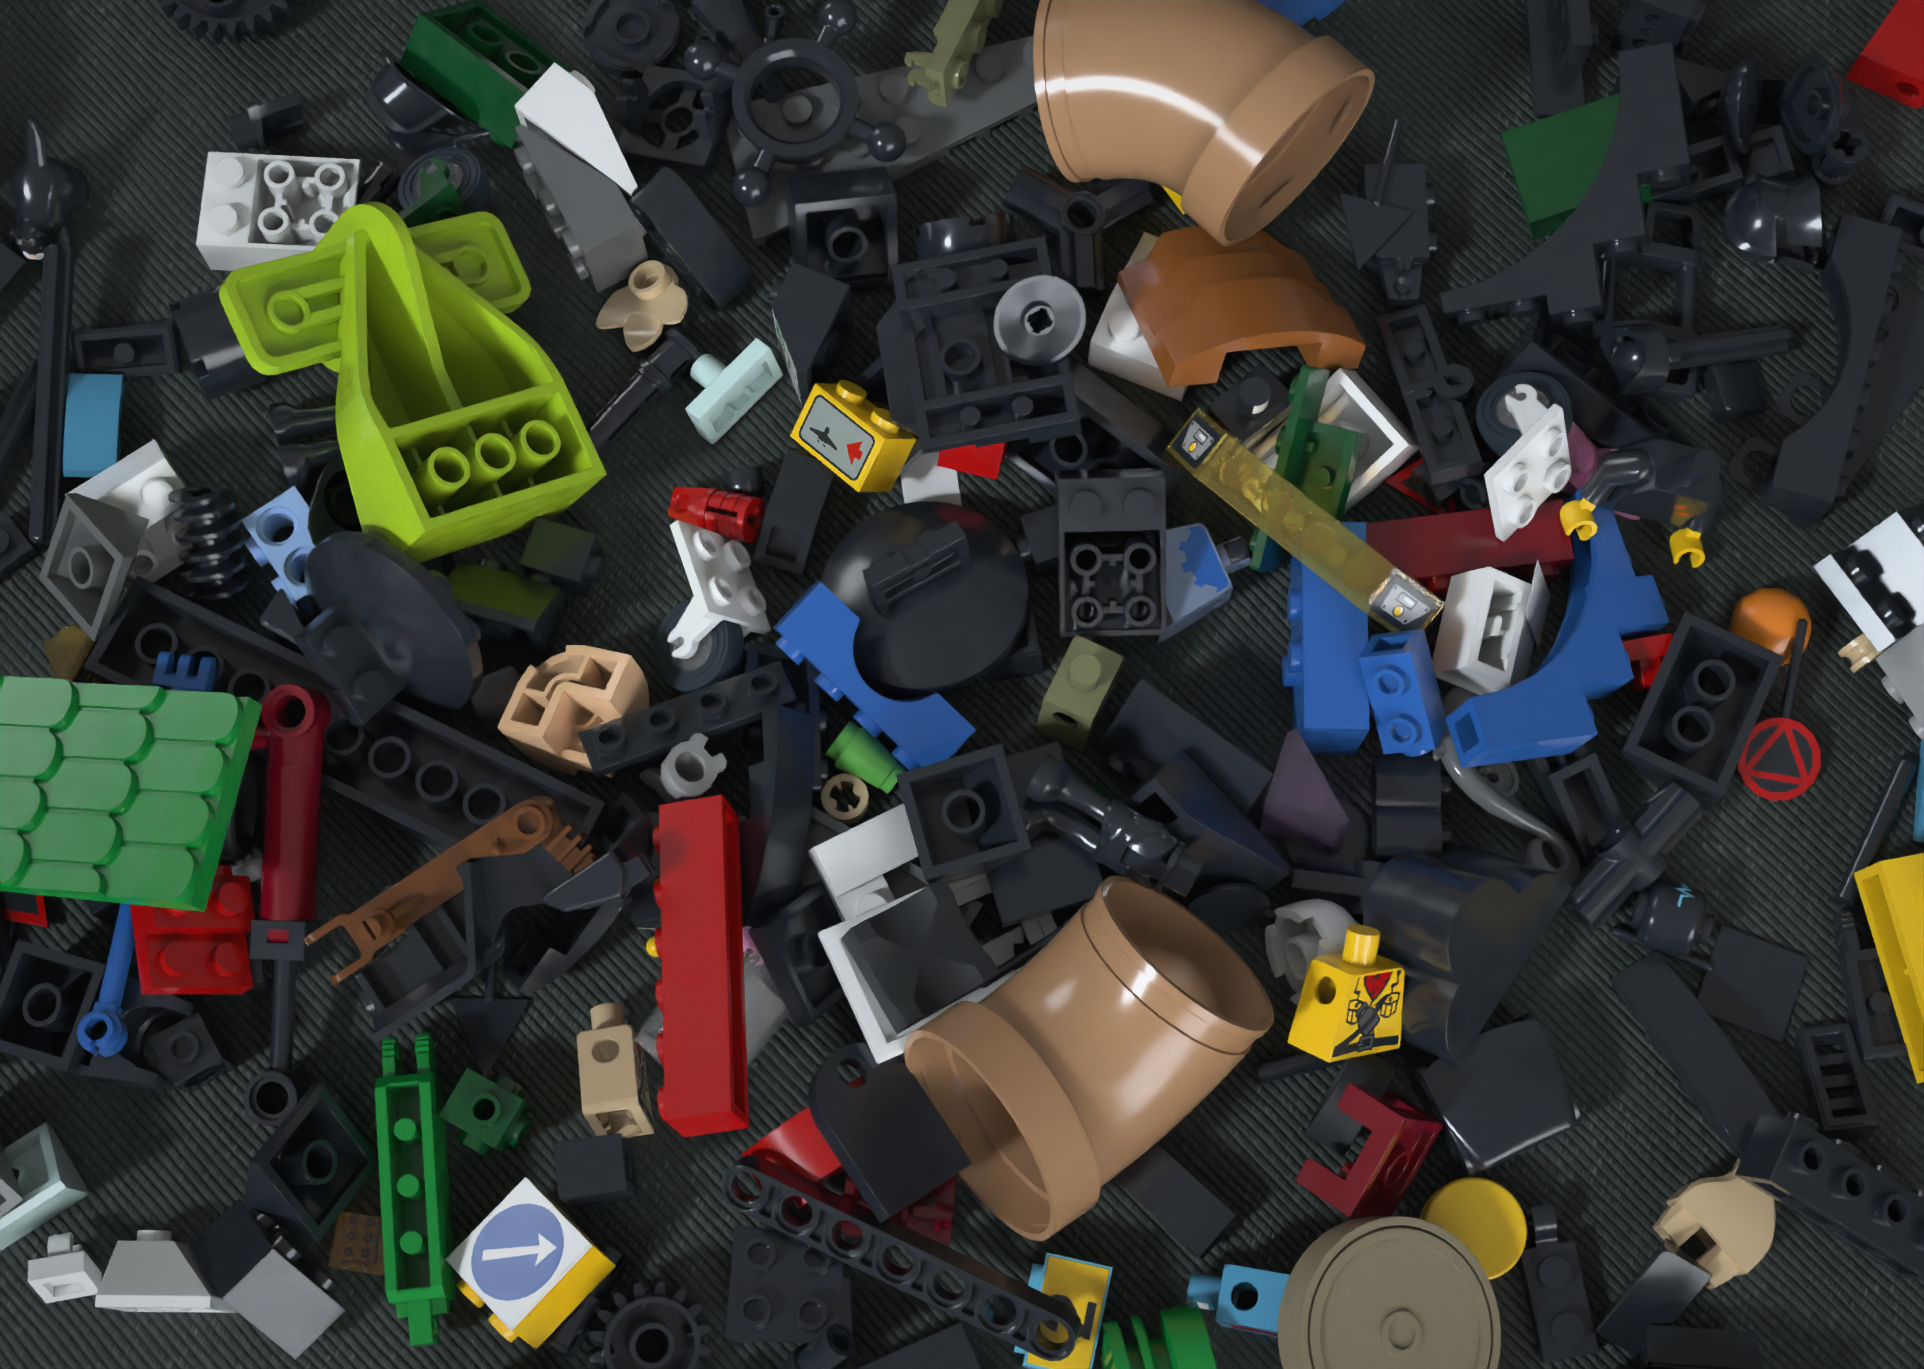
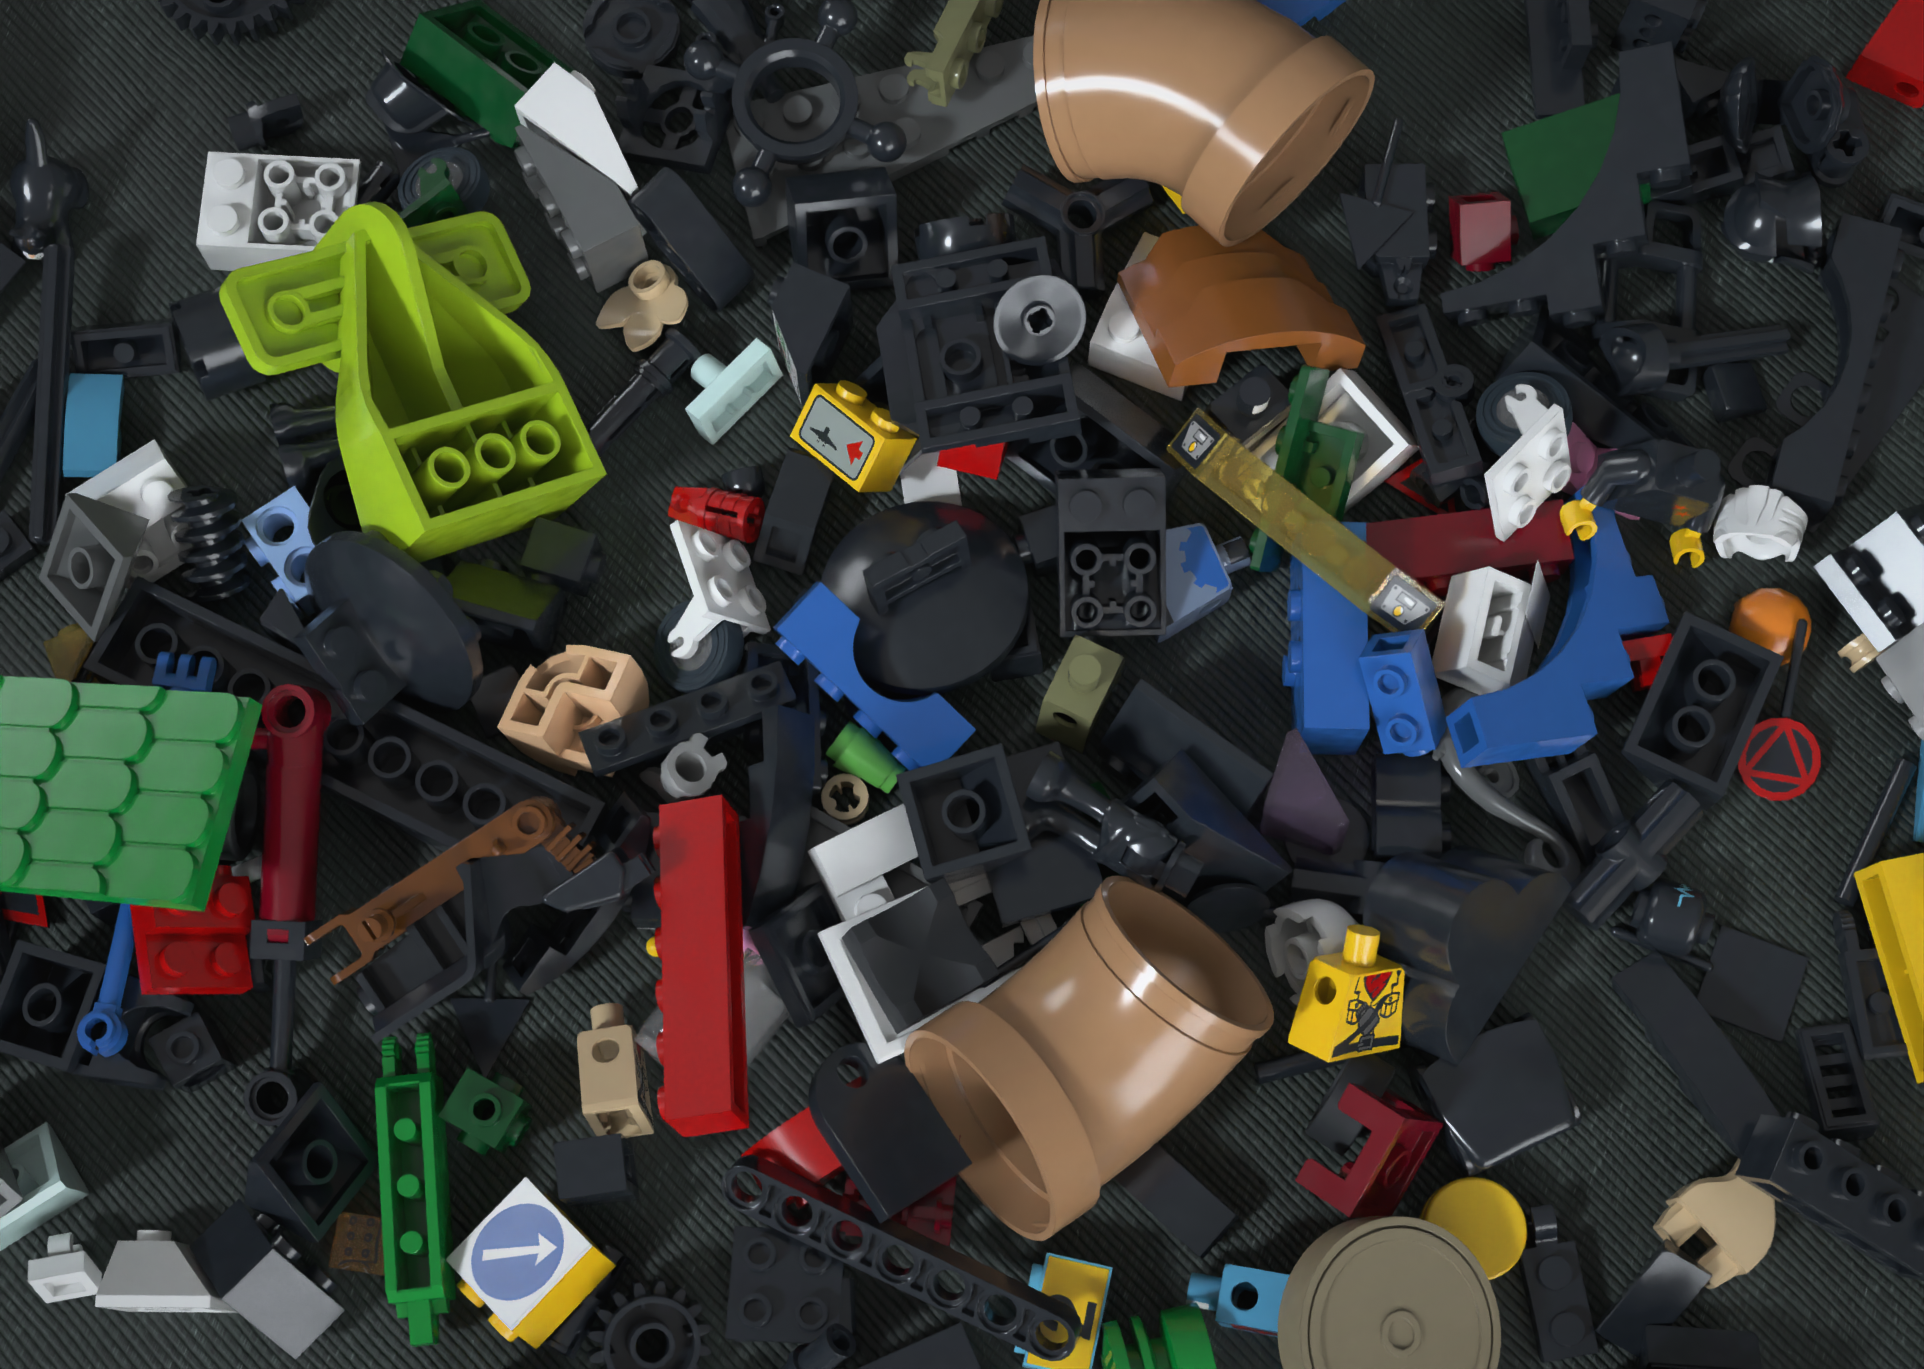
(1481, 230): none -> dark red brick
(1759, 524): none -> white hair

